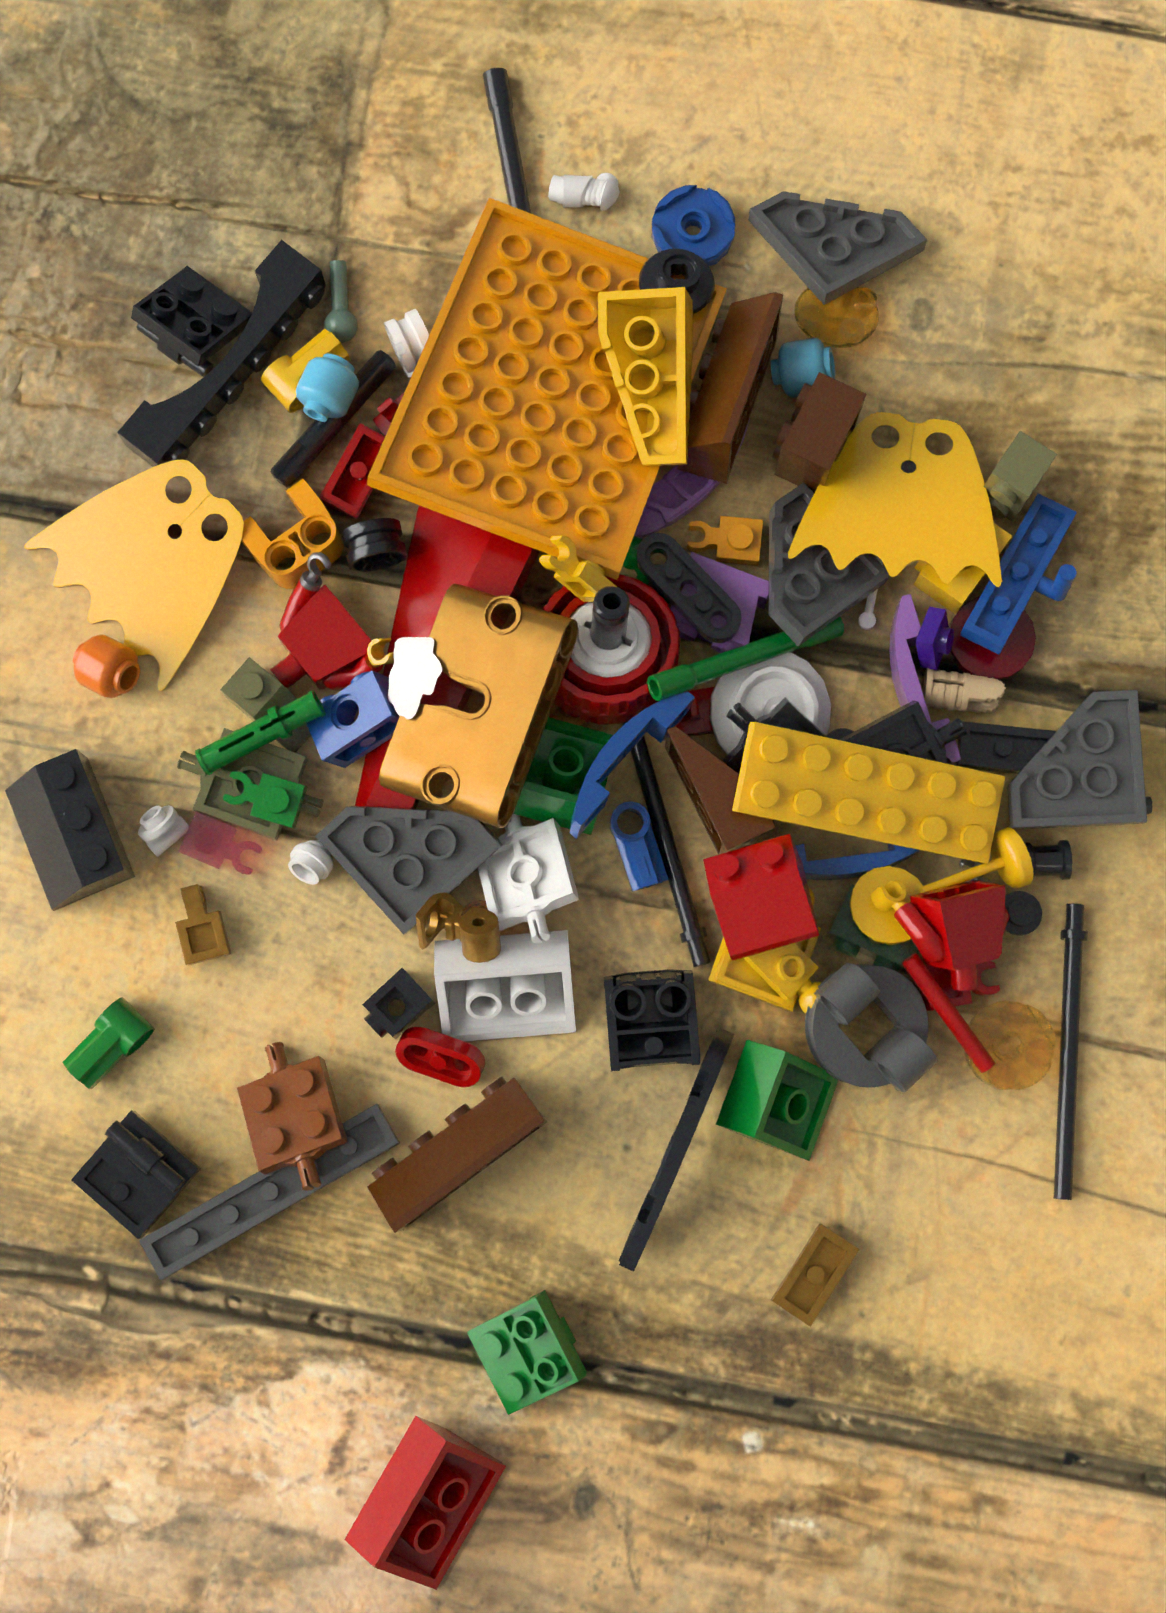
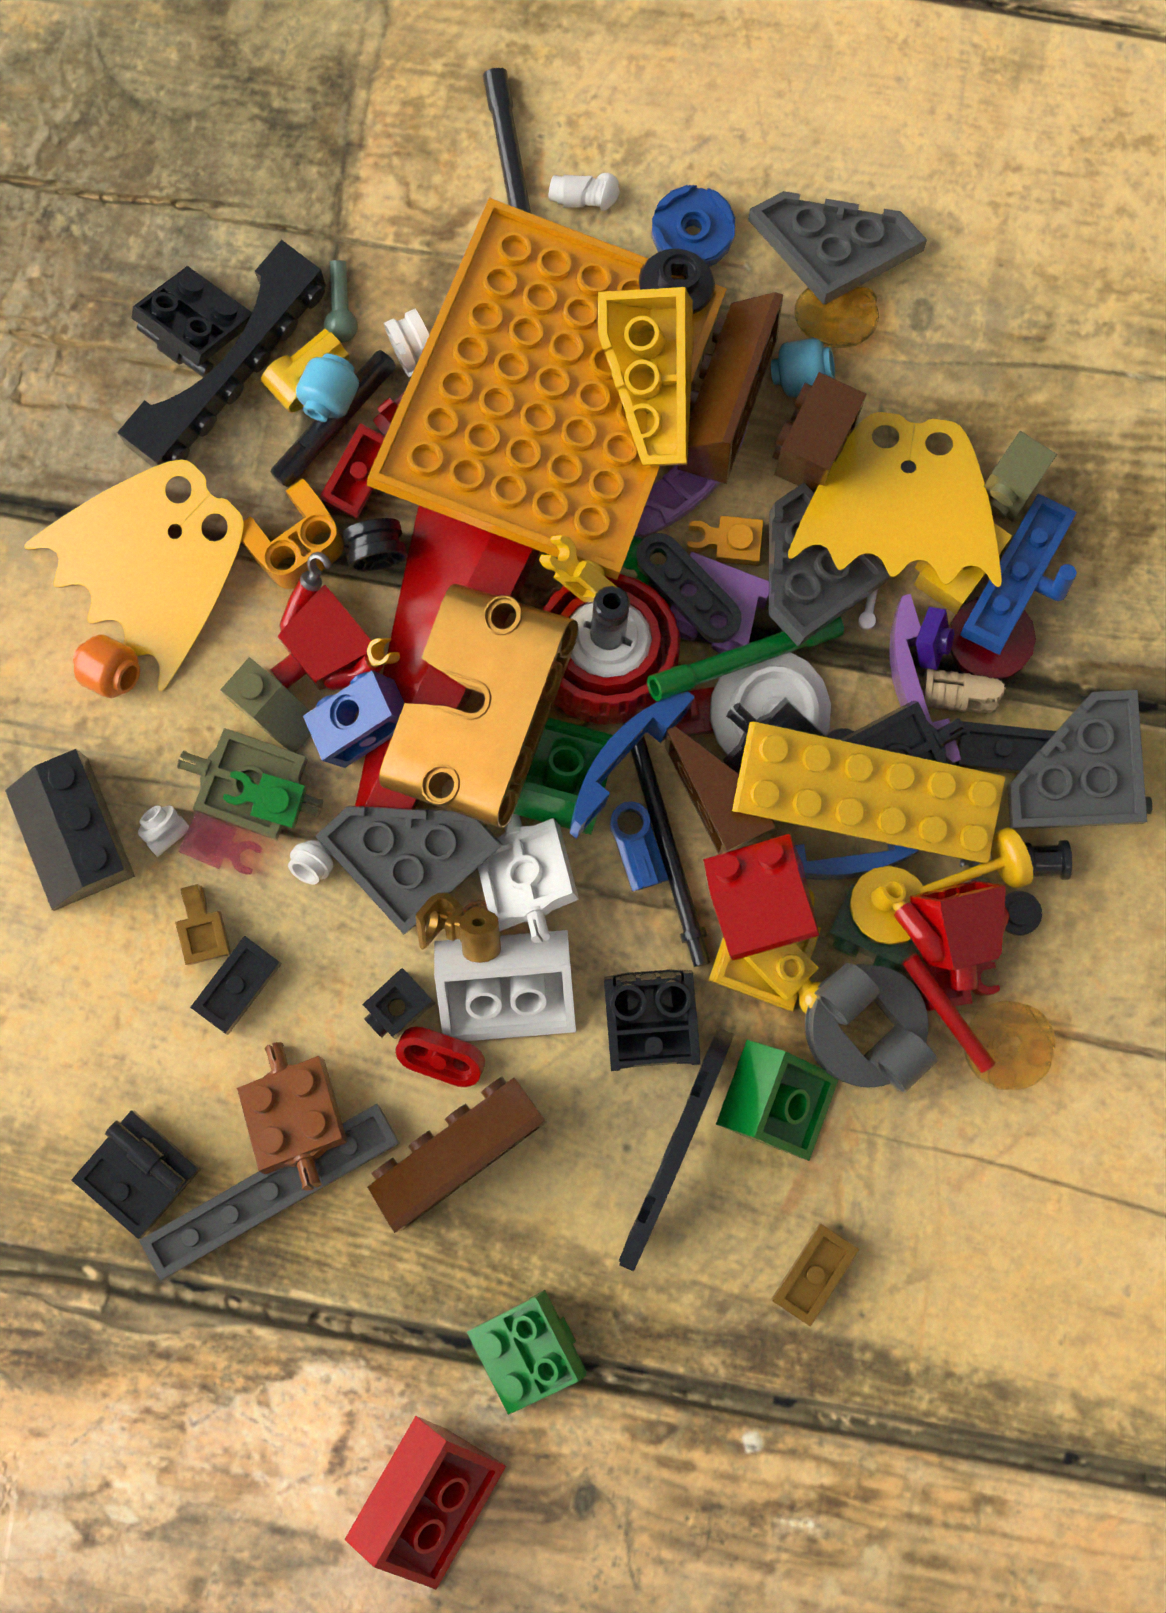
(117, 1034): green piece -> none
(236, 985): none -> black plate
(274, 725): green pin -> none
(412, 674): white sticker -> none
(1067, 1087): black bar -> none

